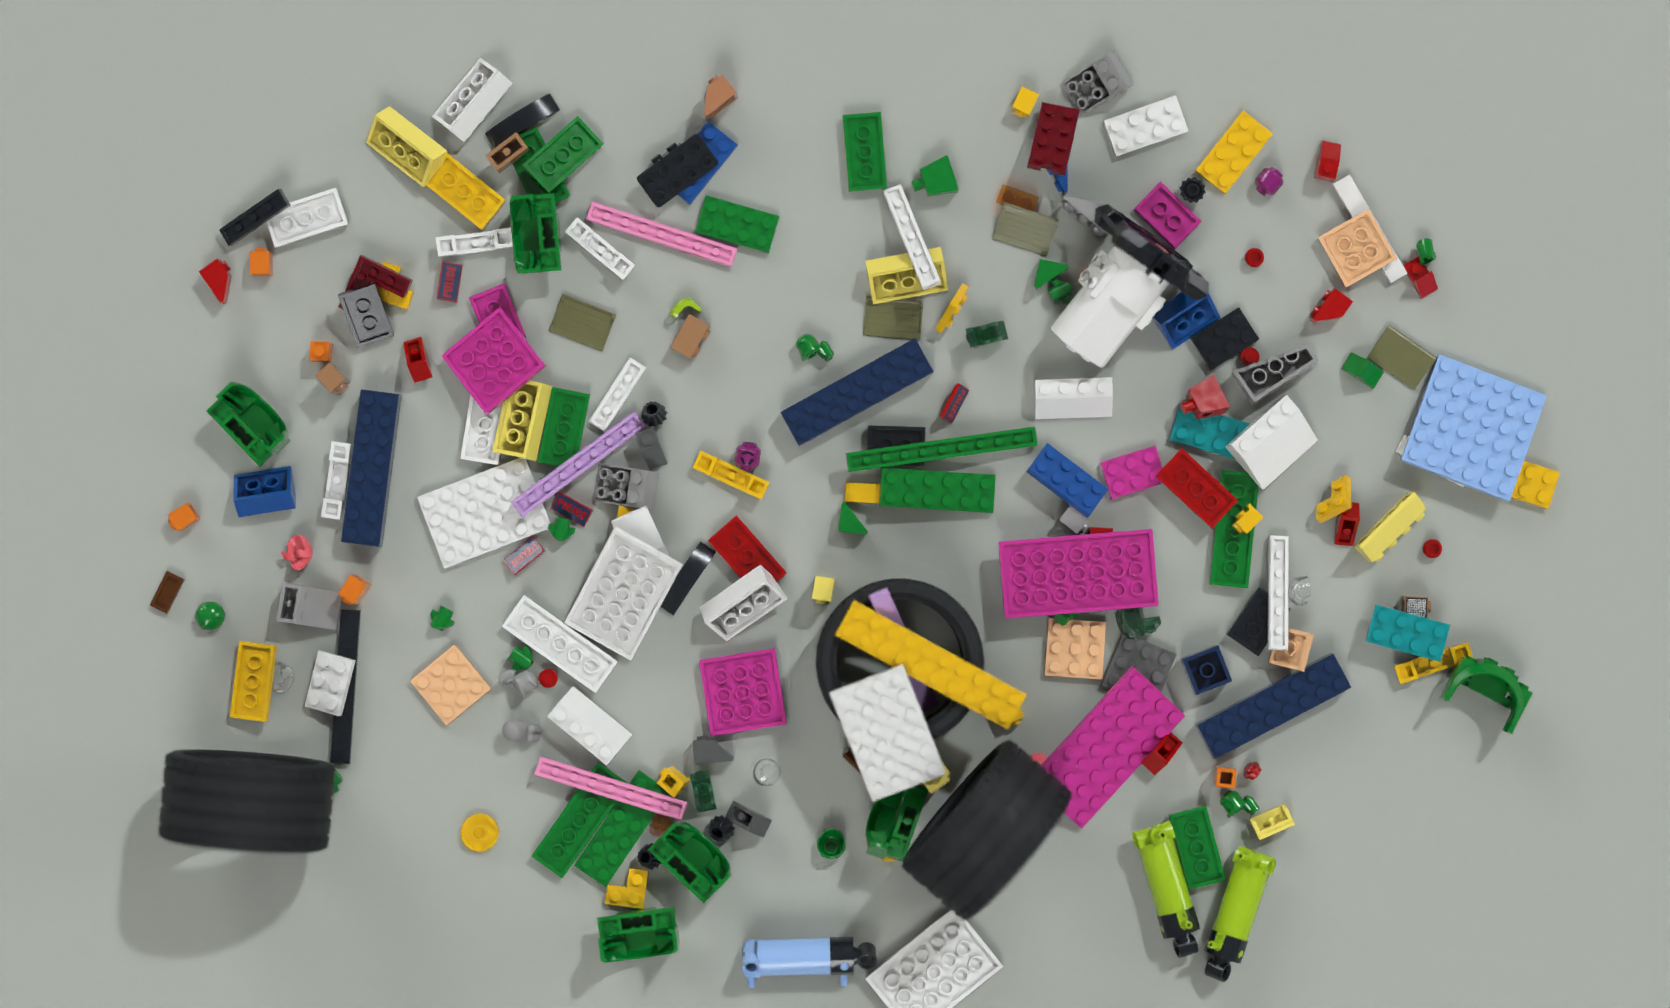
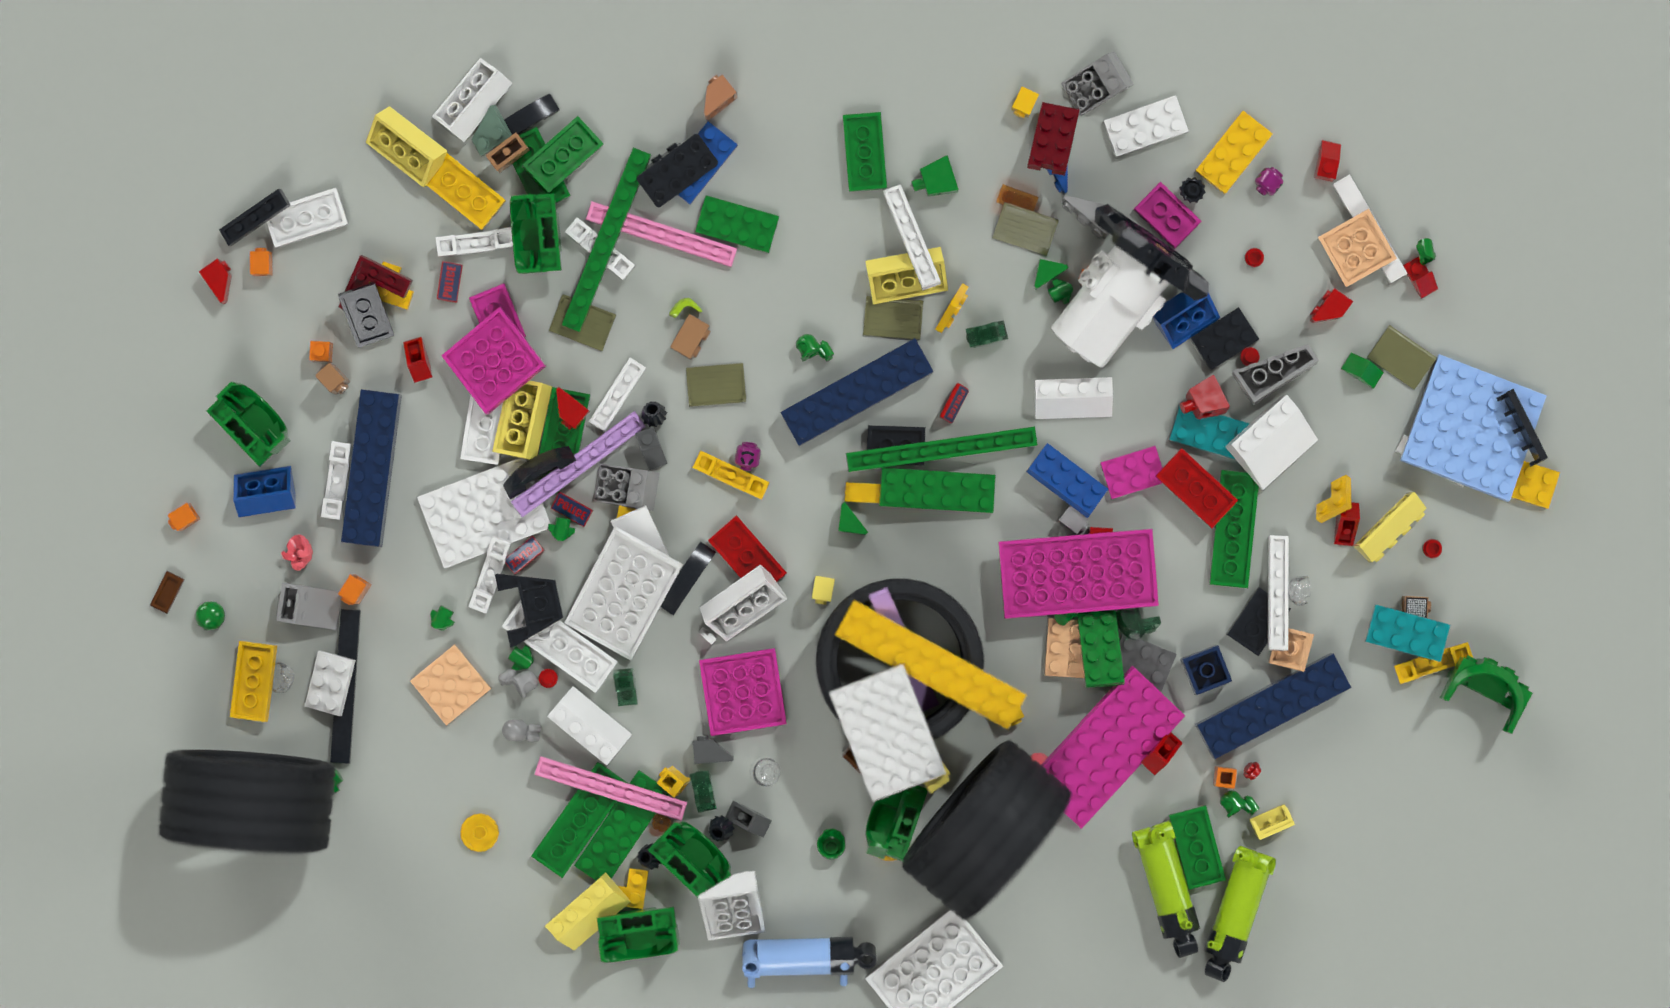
(491, 131): none -> sand green wing
(493, 565): none -> white slope
(535, 467): none -> black slope
(539, 604): none -> black wing
(570, 409): none -> red slope
(579, 918): none -> light yellow slope
(606, 240): none -> green plate
(625, 686): none -> clear green brick
(707, 635): none -> white tile
(716, 384): none -> olive piece
(733, 907): none -> white slope
(1100, 648): none -> green plate
(1247, 519): yellow brick -> none
(1524, 426): none -> black hinge

